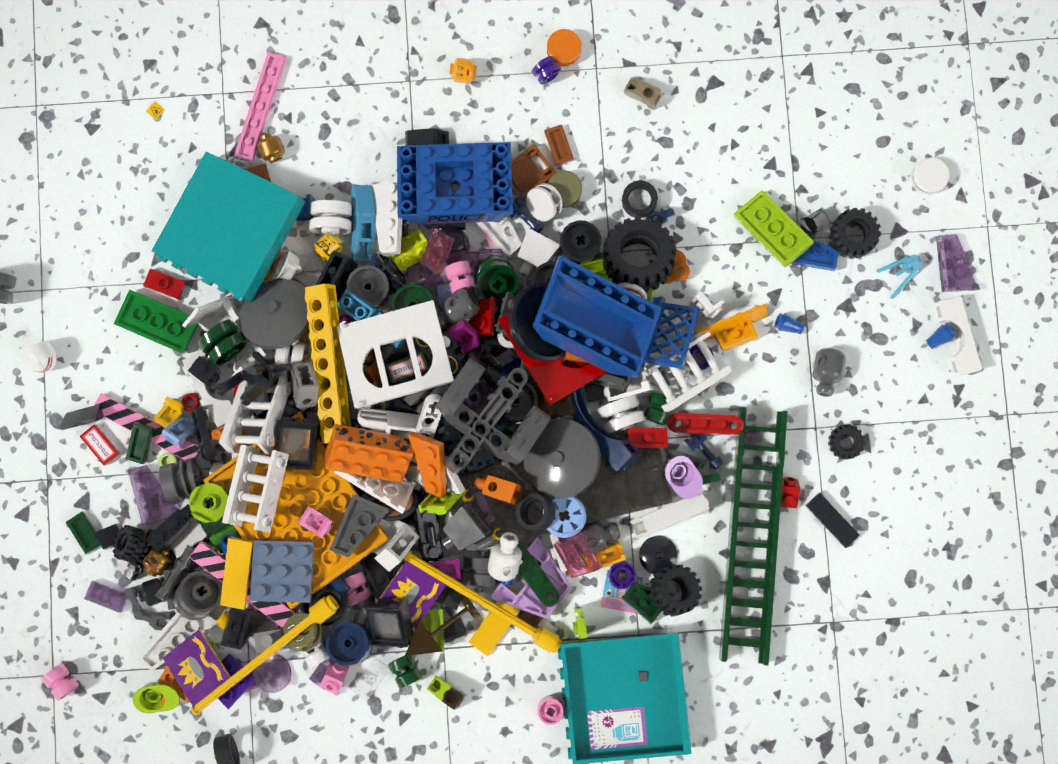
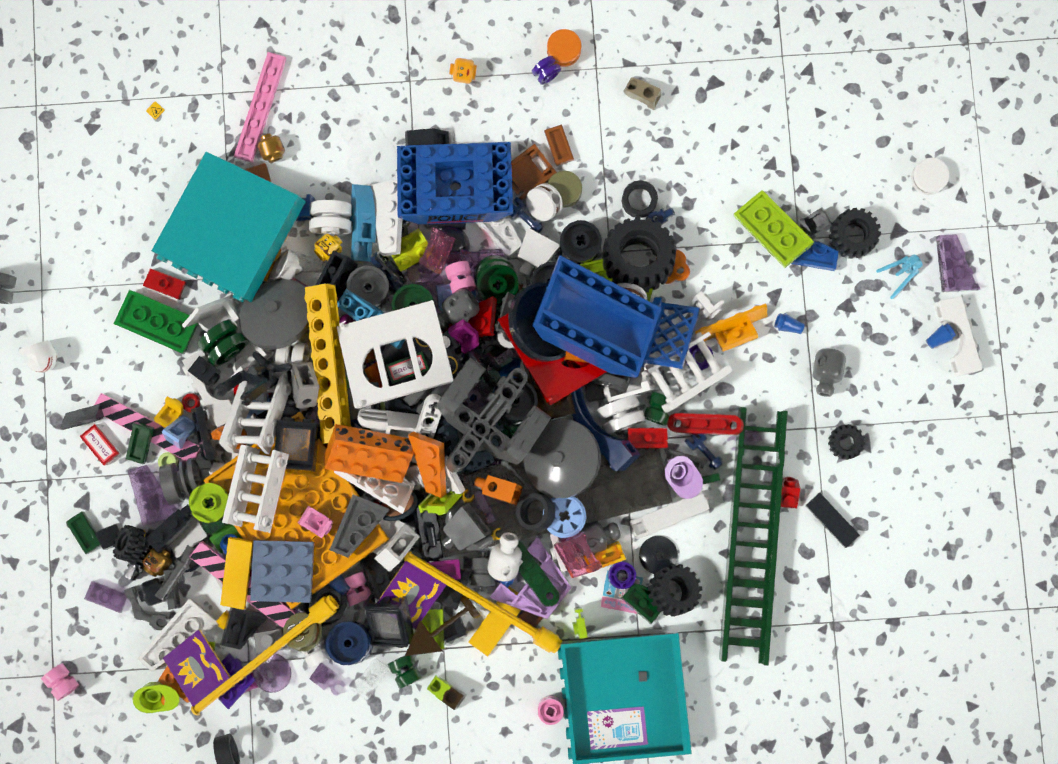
(197, 595): dark grey wheel -> none
(334, 677): bright pink bracket -> none

